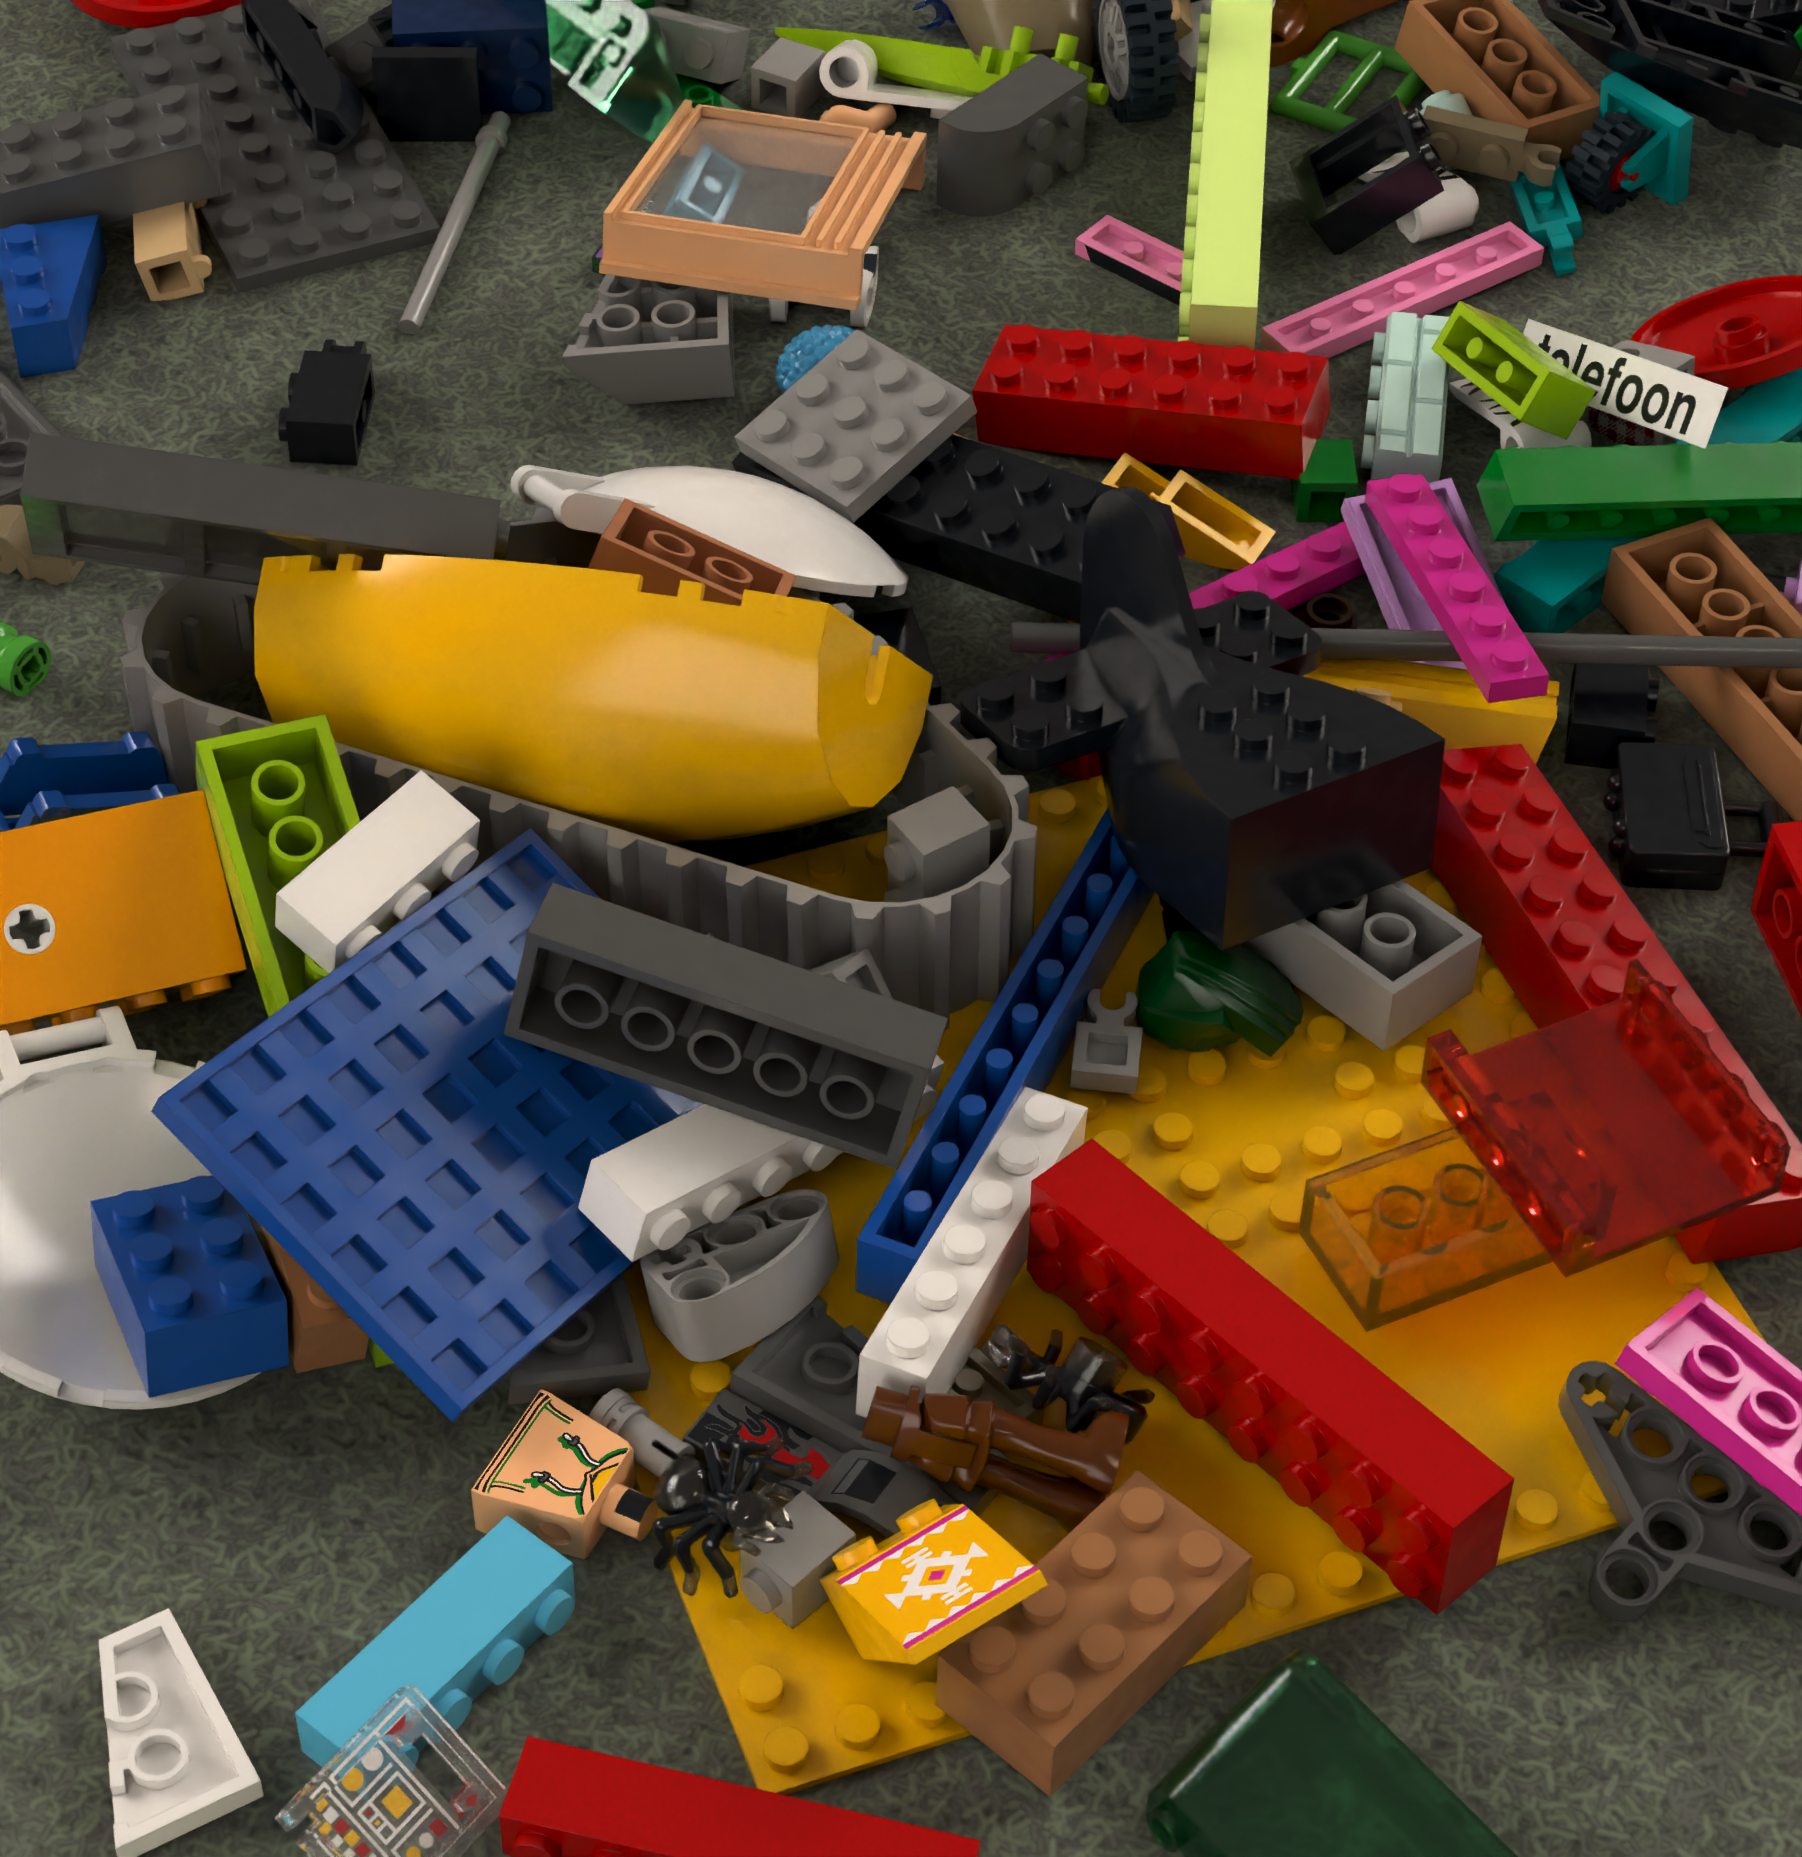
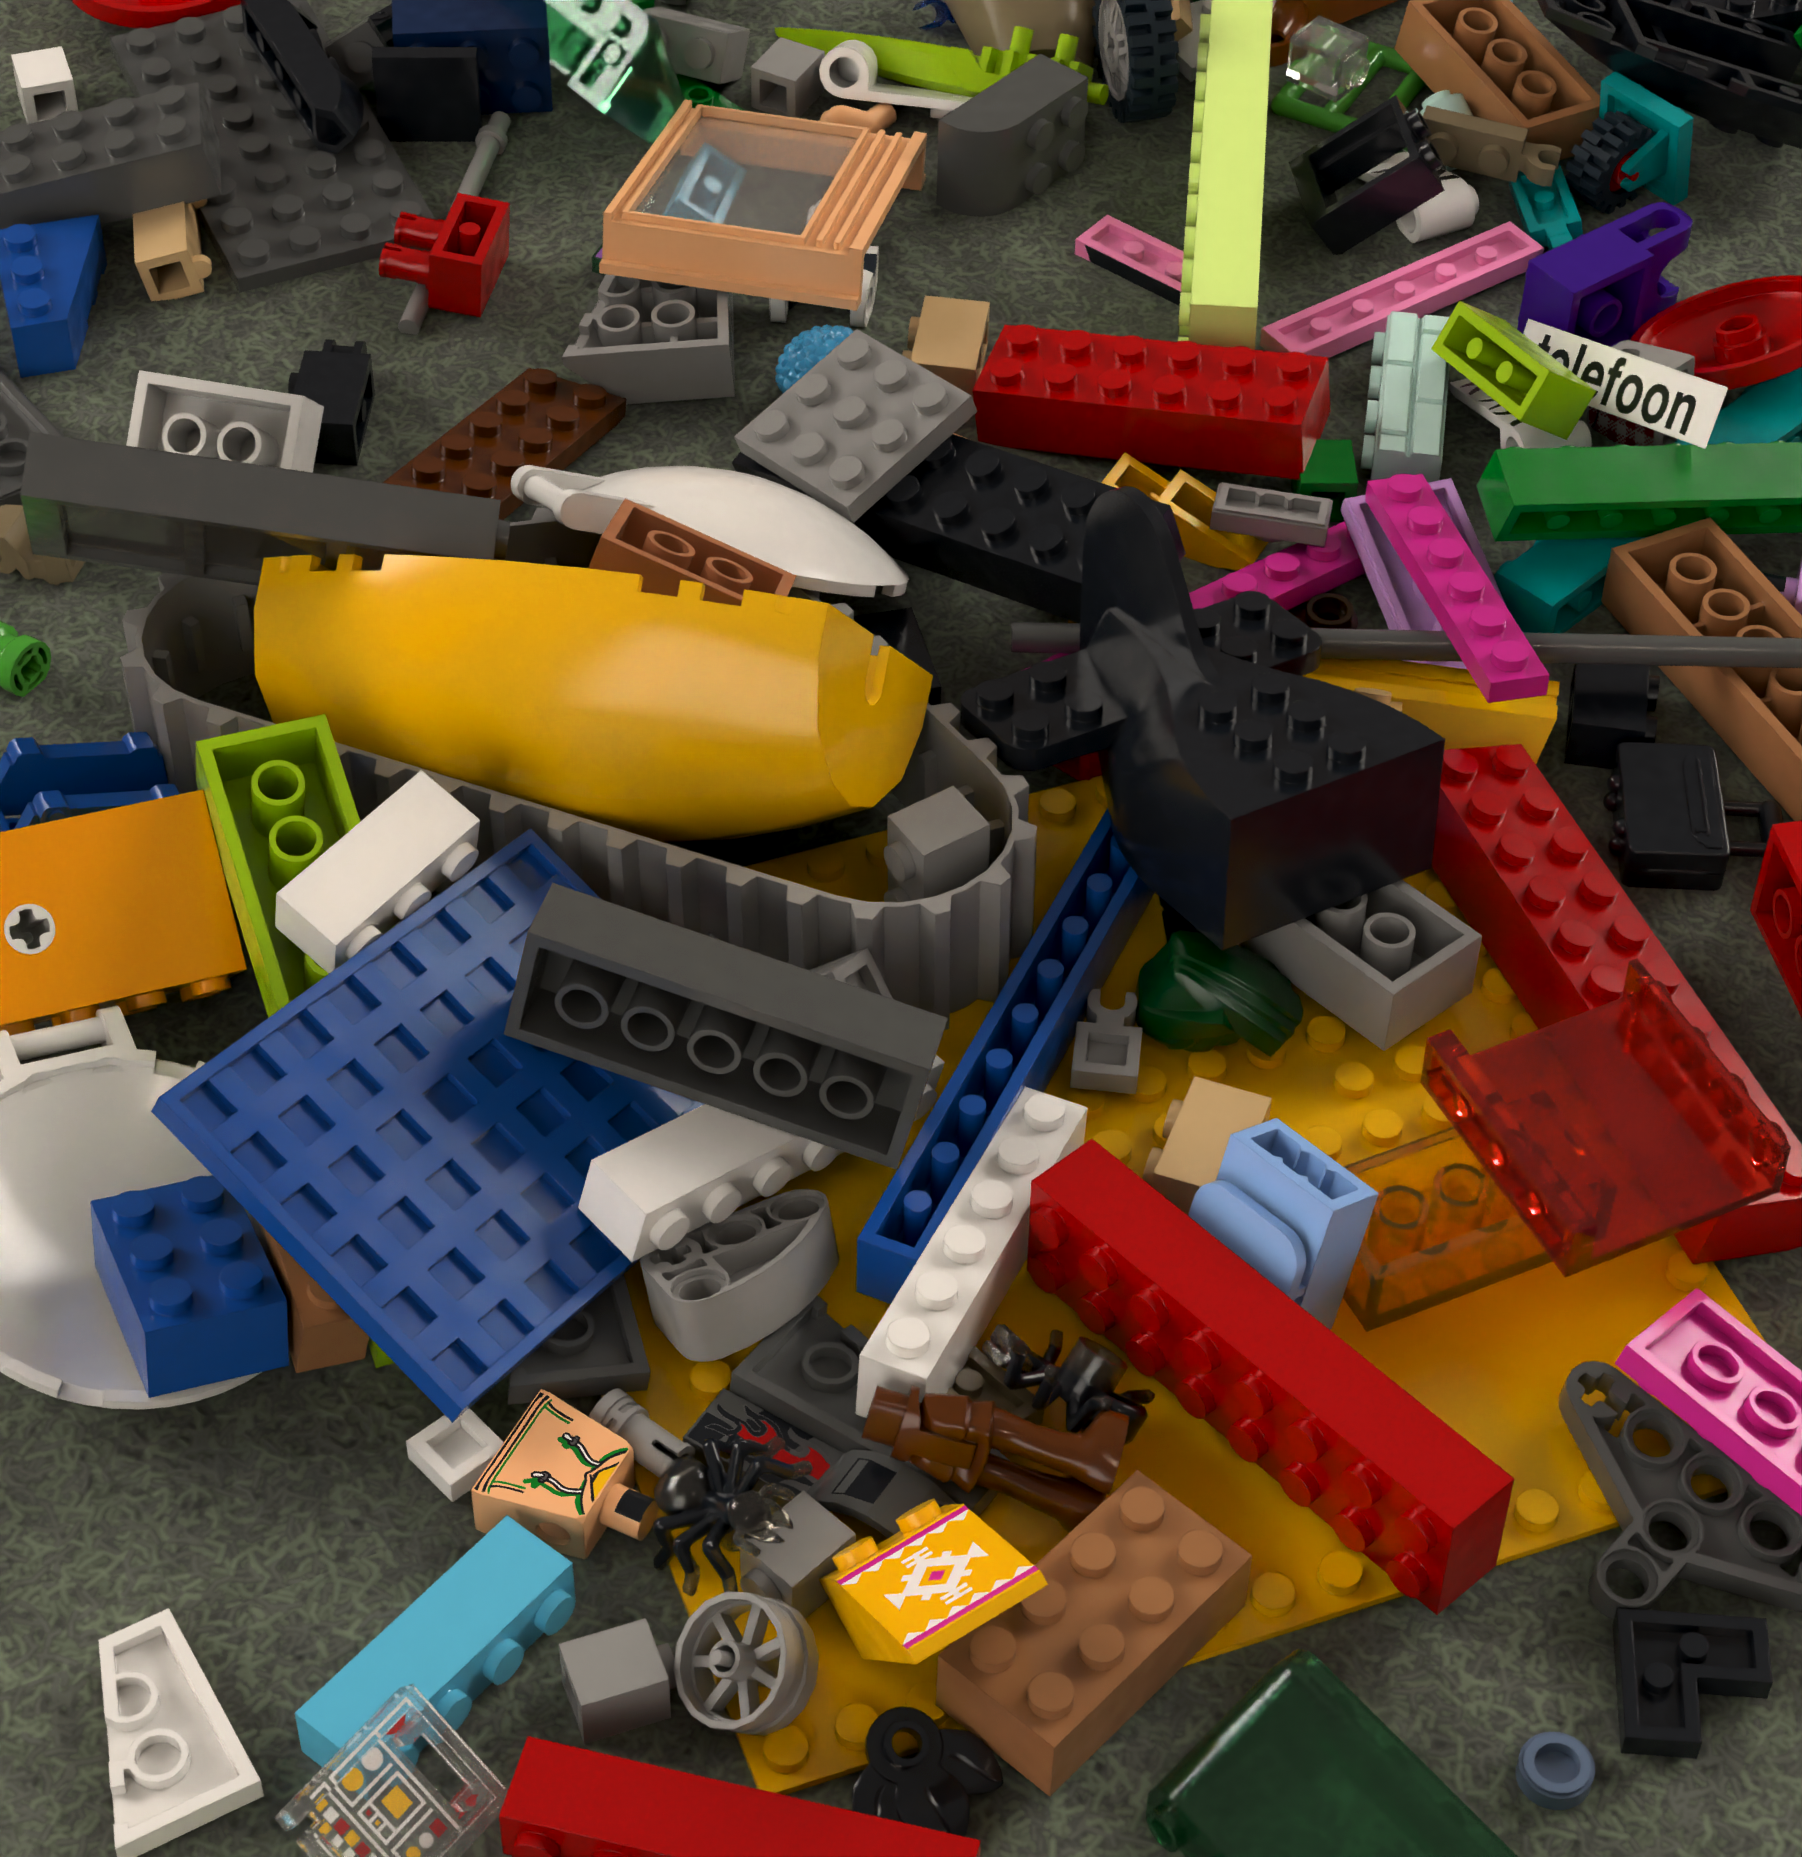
(44, 84): none -> white brick
(224, 421): none -> white brick
(454, 1452): none -> white plate
(458, 255): none -> red brick
(526, 423): none -> reddish brown plate
(617, 1680): none -> light grey brick
(782, 1664): none -> light grey wheel
(933, 1784): none -> black plate
(950, 339): none -> tan brick
(1198, 1137): none -> tan brick
(1271, 514): none -> light grey plate
(1288, 1214): none -> light blue brick
(1327, 58): none -> clear brick
(1555, 1770): none -> sand blue tile
(1609, 277): none -> dark purple brick
(1671, 1659): none -> black plate

